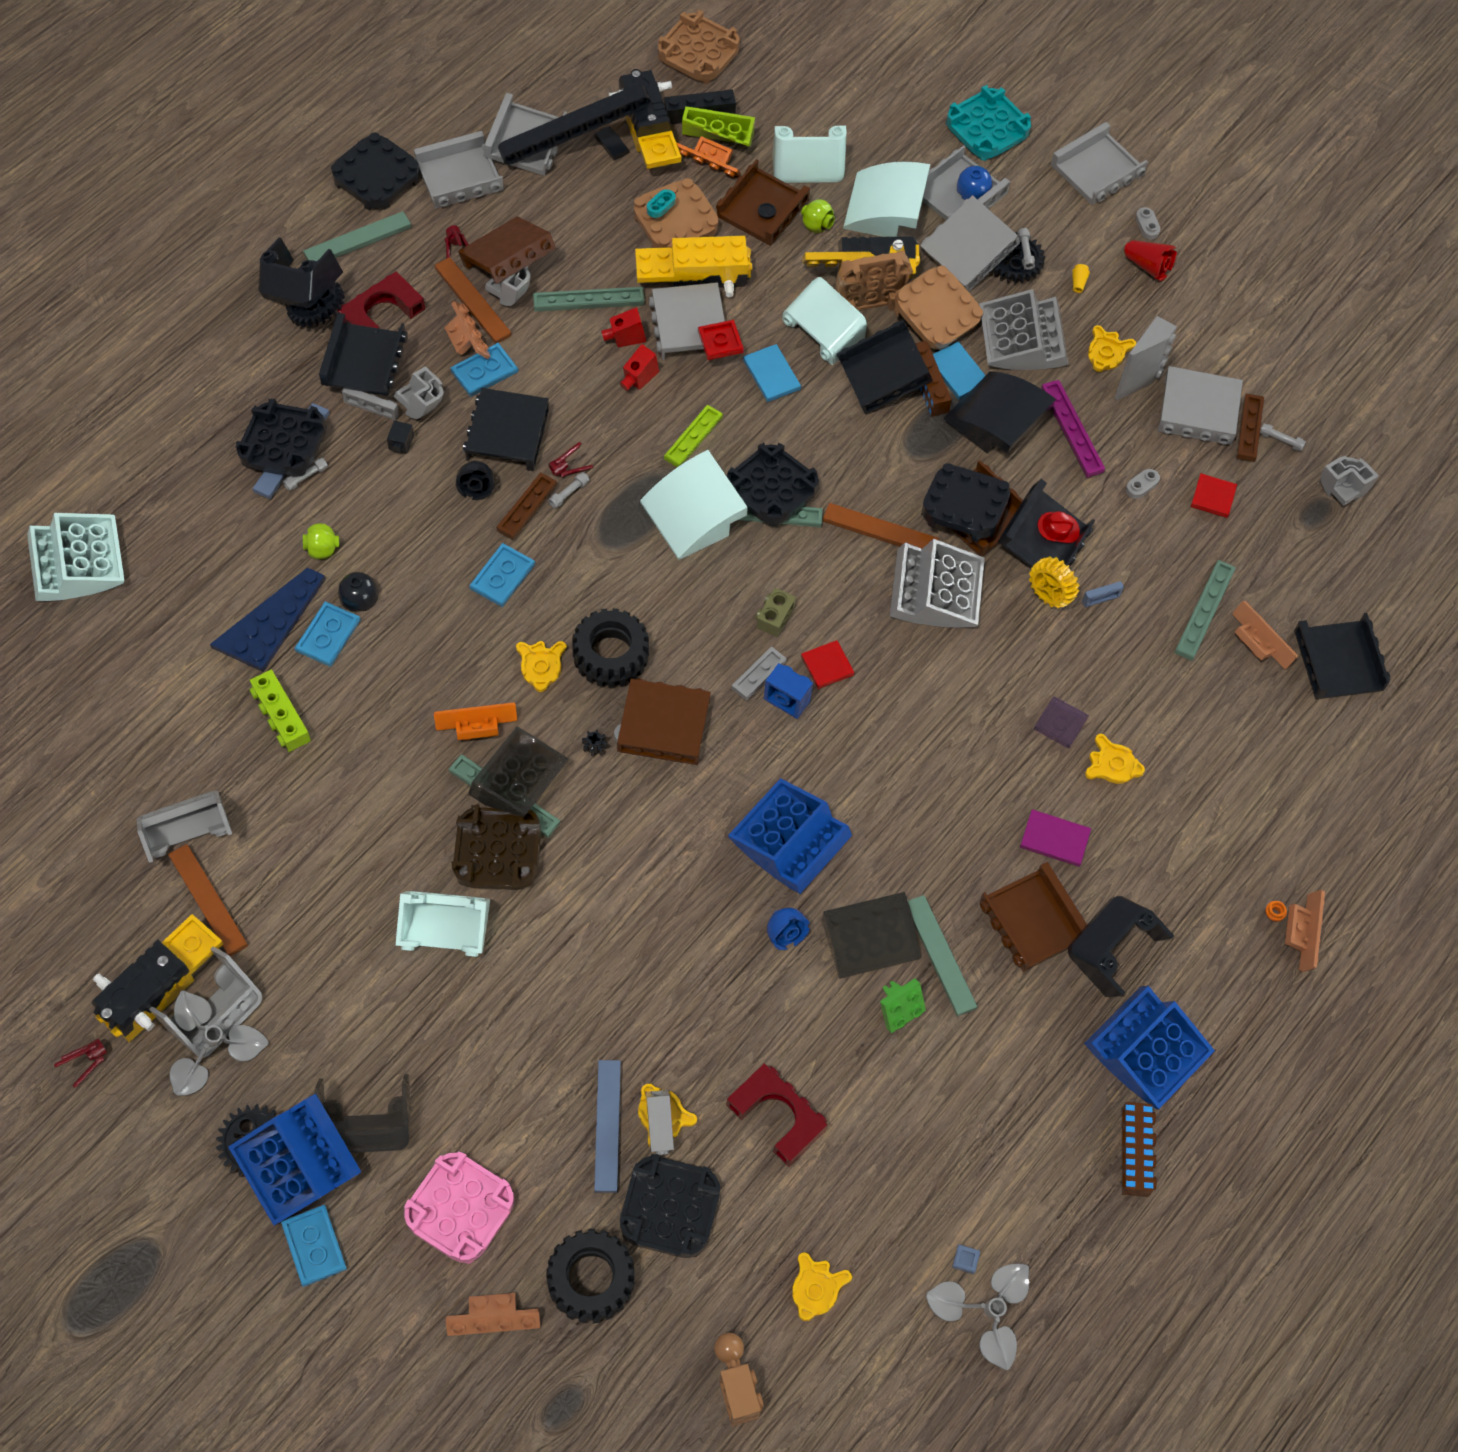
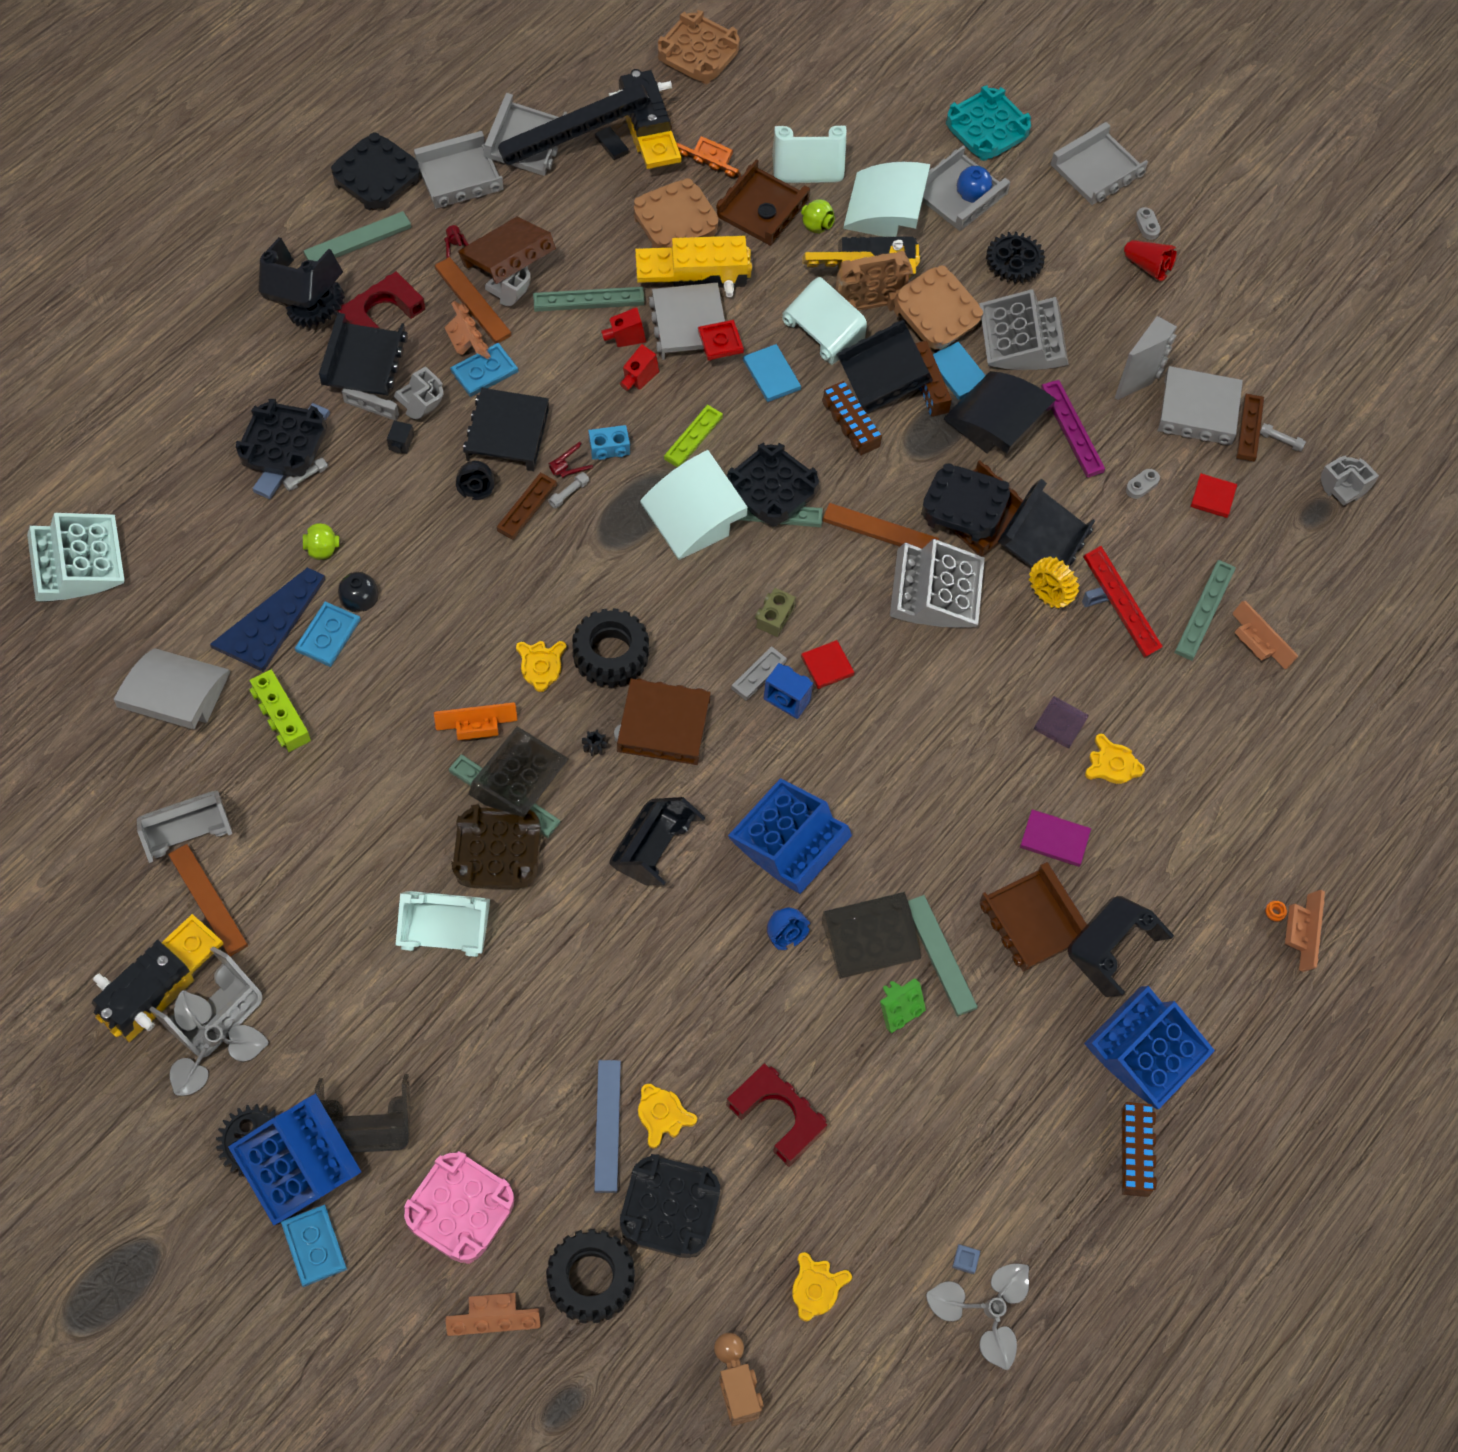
(93, 1050): dark red plant -> none
(172, 688): none -> light grey slope
(502, 575): dark azure tile -> none
(608, 439): none -> dark azure brick
(650, 836): none -> black windscreen
(659, 1121): light grey slope -> none
(661, 203): teal plate -> none
(718, 101): black wedge -> none
(718, 125): lime wedge -> none
(851, 418): none -> reddish brown brick
(970, 242): light grey panel -> none
(1028, 260): light grey bar -> none
(1058, 527): red piece -> none
(1080, 275): yellow cone -> none
(1107, 350): yellow tile -> none
(1122, 601): none -> red plate
(1342, 658): black panel -> none

